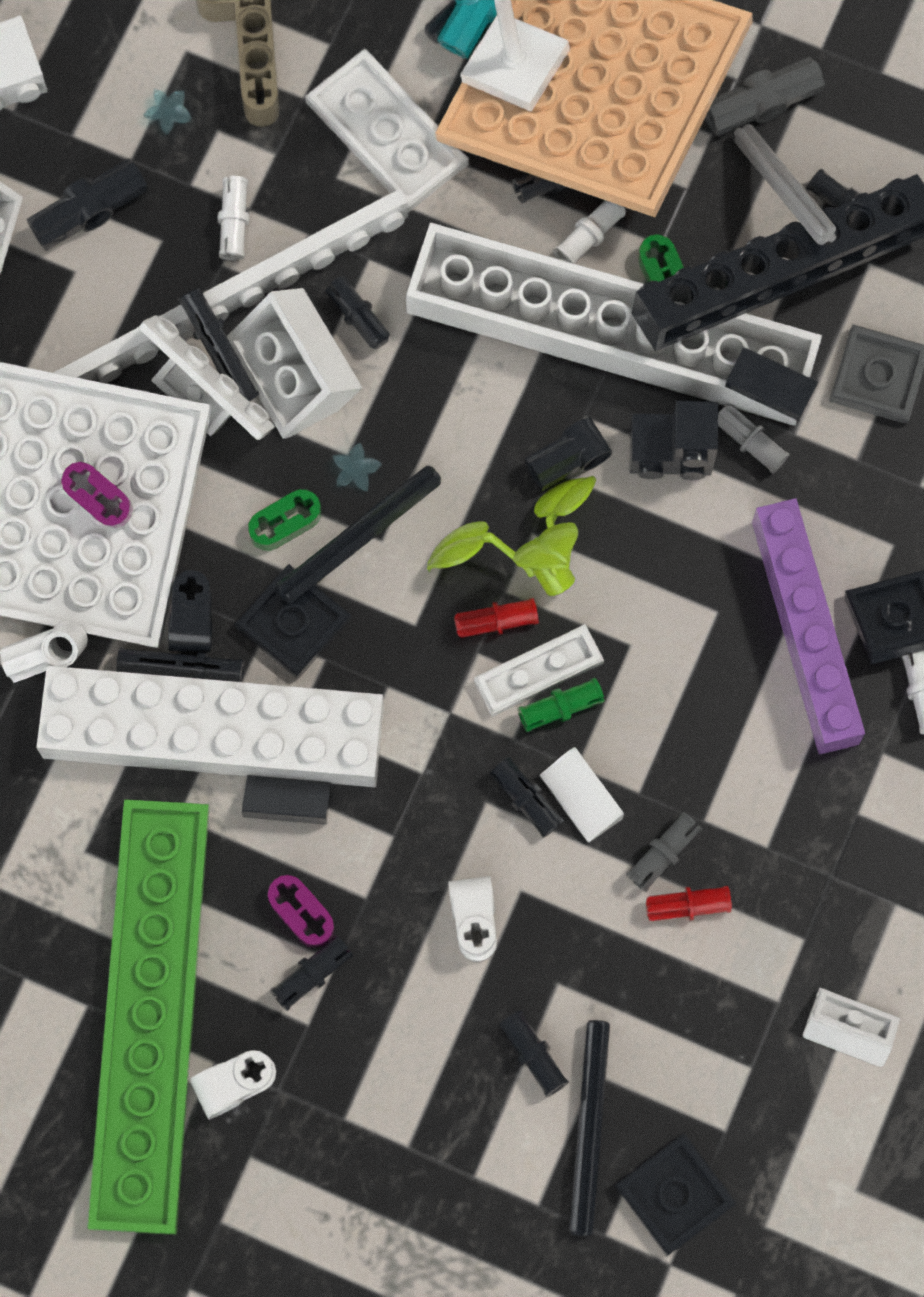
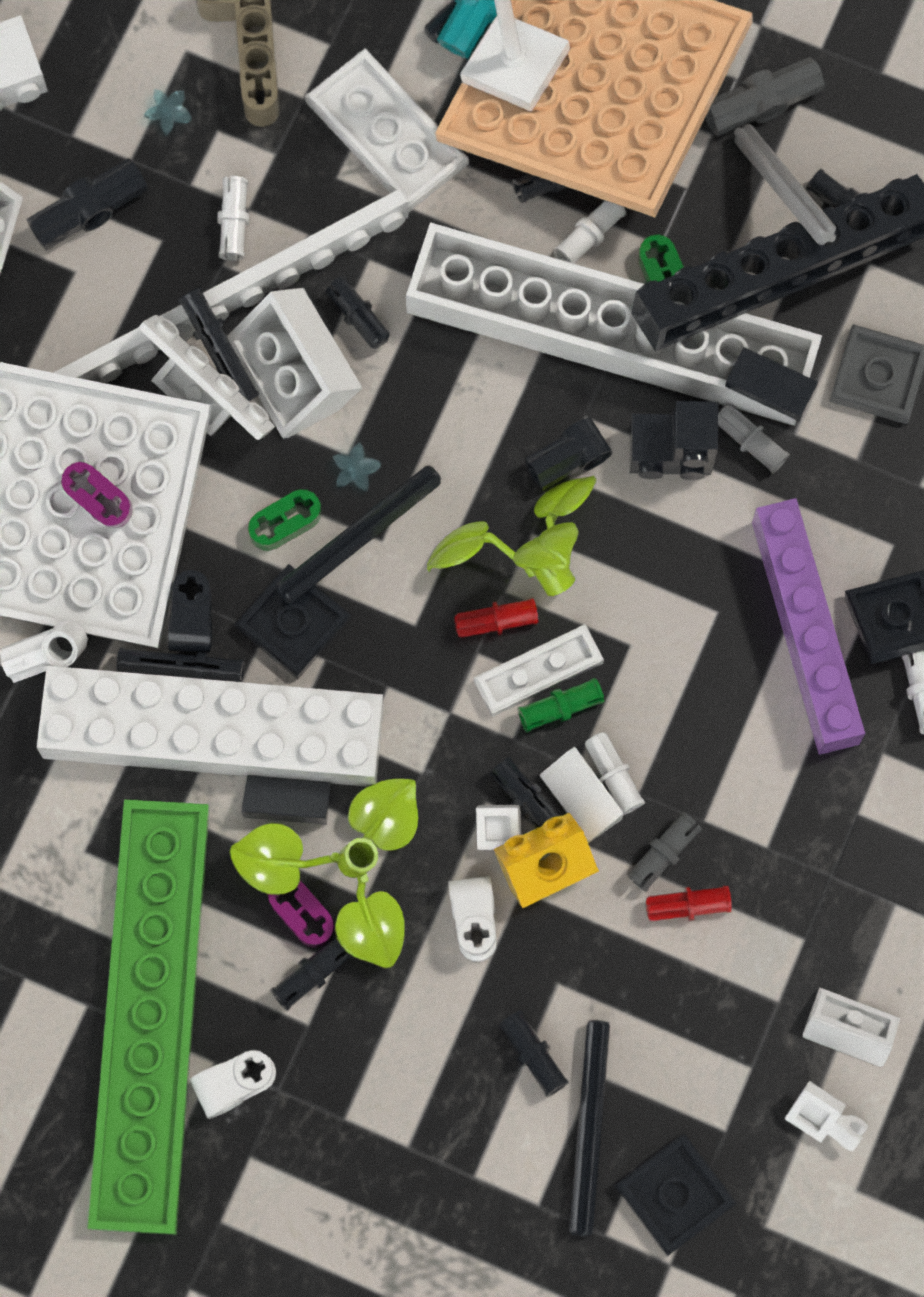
(388, 819): none -> lime plant
(496, 825): none -> white plate
(568, 859): none -> yellow brick
(614, 773): none -> white axle
(821, 1114): none -> white plate

